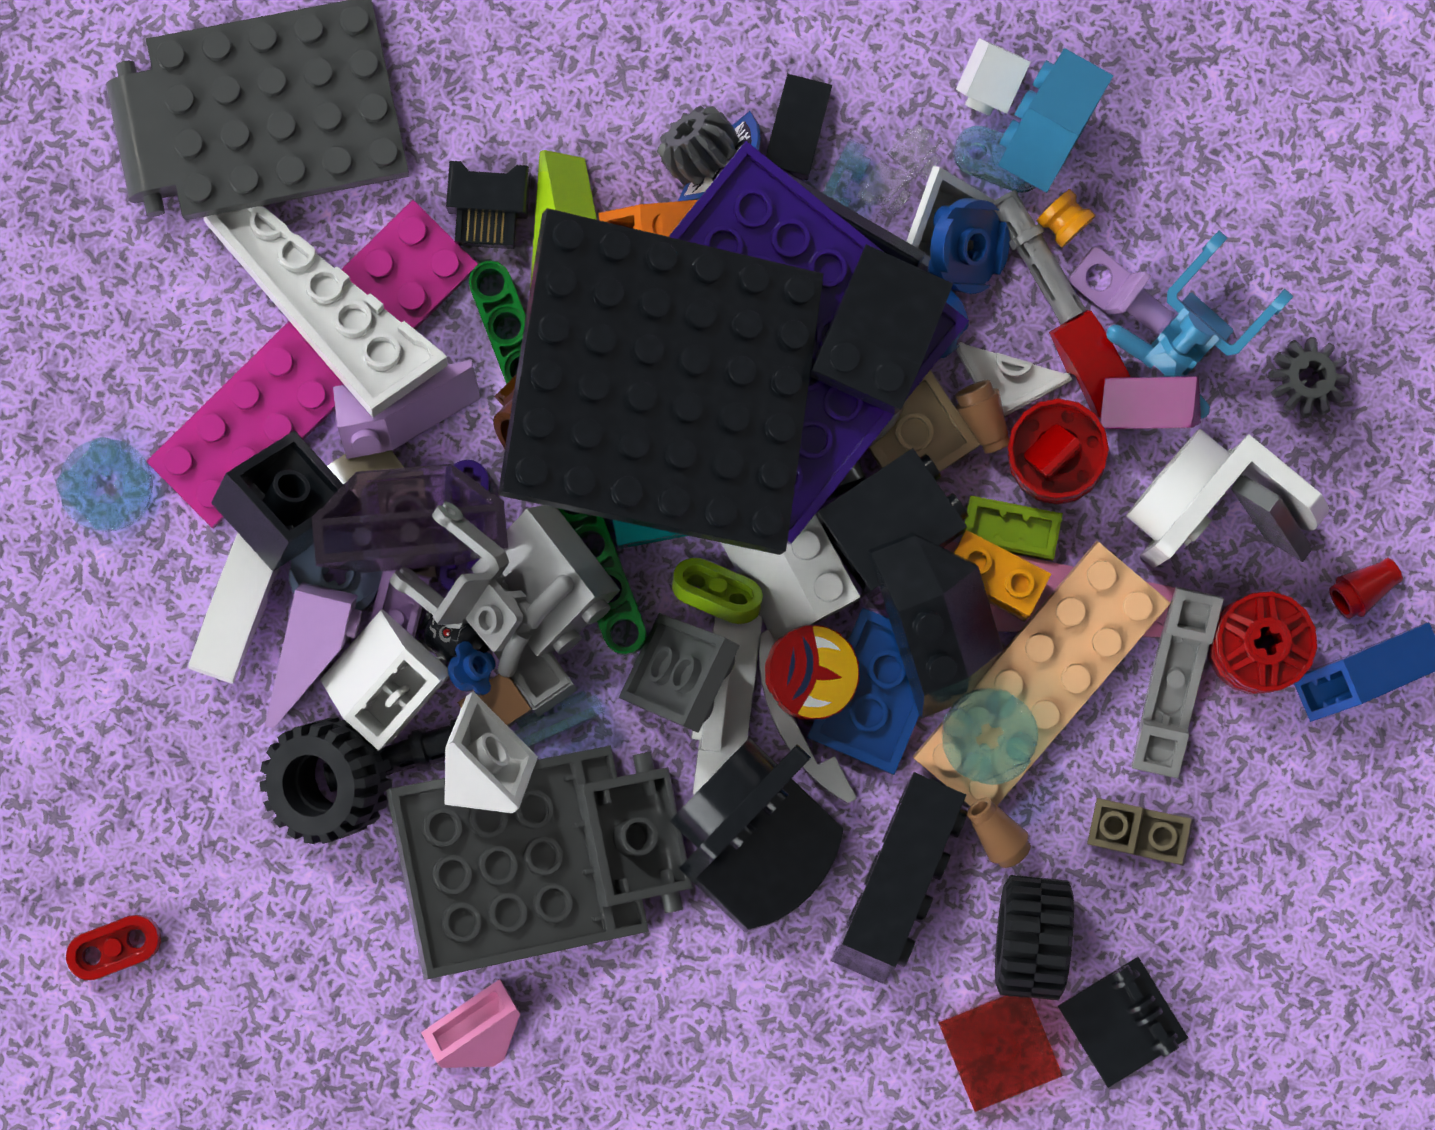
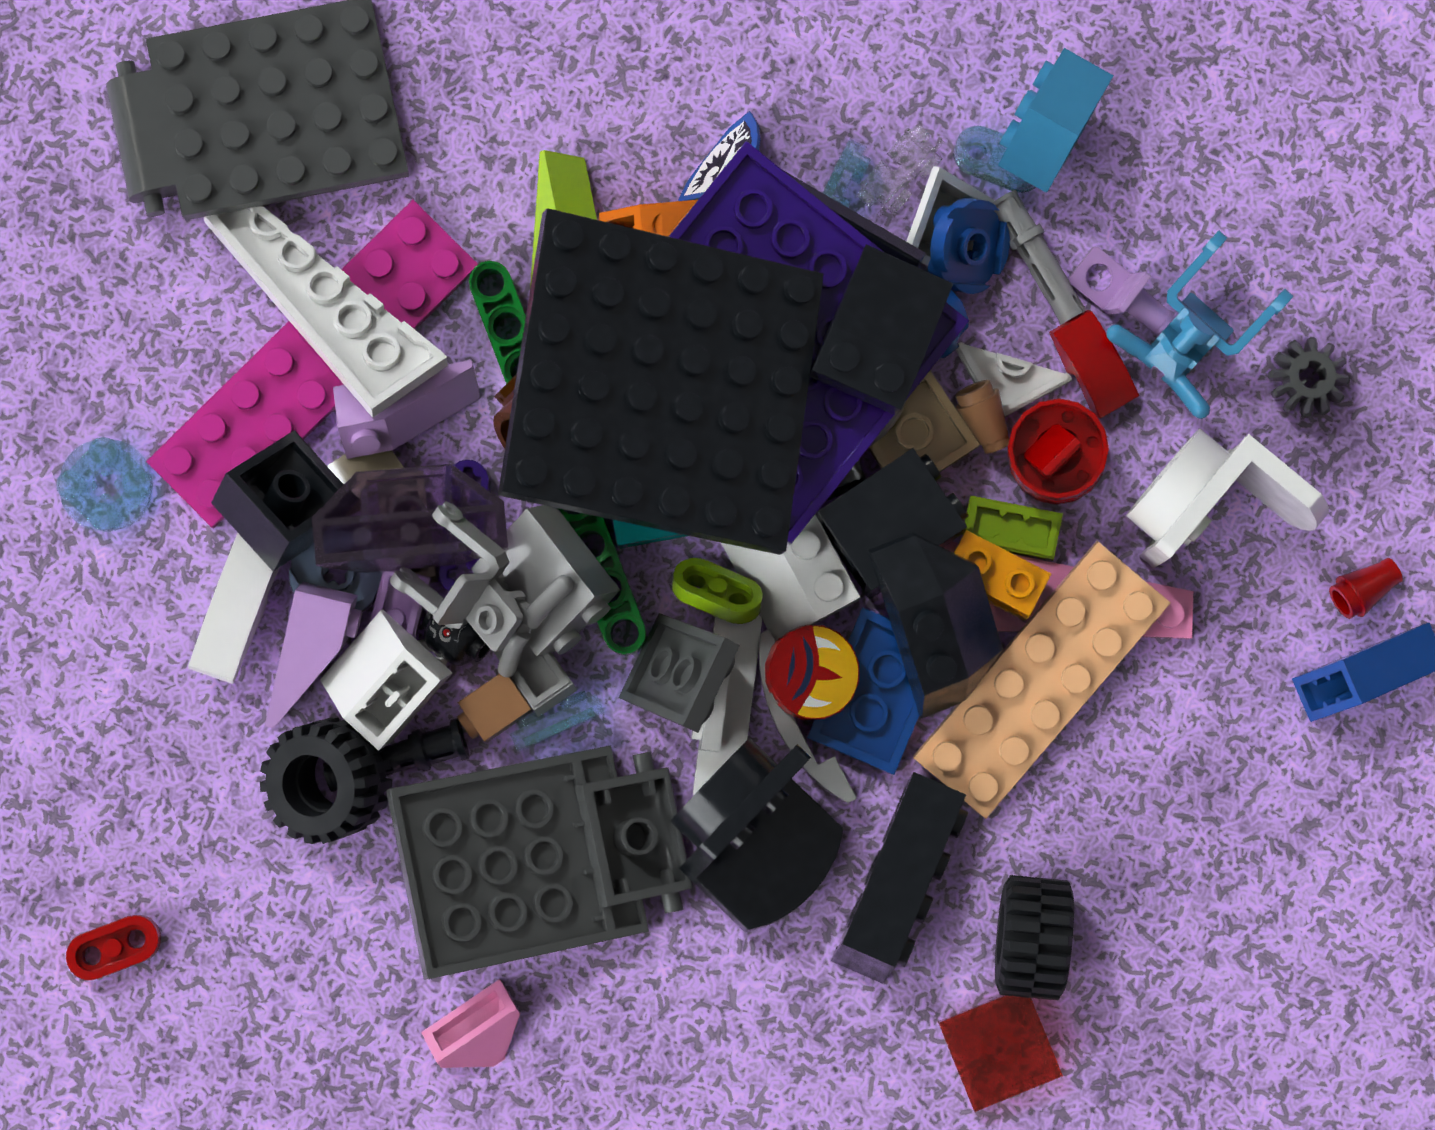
(471, 669): blue plate -> none
(485, 761): white slope -> none
(487, 204): black piece -> none
(698, 145): dark grey gear -> none
(798, 125): black slope -> none
(992, 78): white brick -> none
(998, 833): medium nougat cone -> none
(1014, 746): clear light blue plate -> none
(1065, 218): light orange wheel -> none
(1123, 1022): black hinge -> none
(1140, 831): dark tan slope -> none
(1151, 402): magenta slope -> none
(1175, 681): light grey slope -> none
(1252, 669): red wheel -> none
(1272, 517): dark grey tile -> none

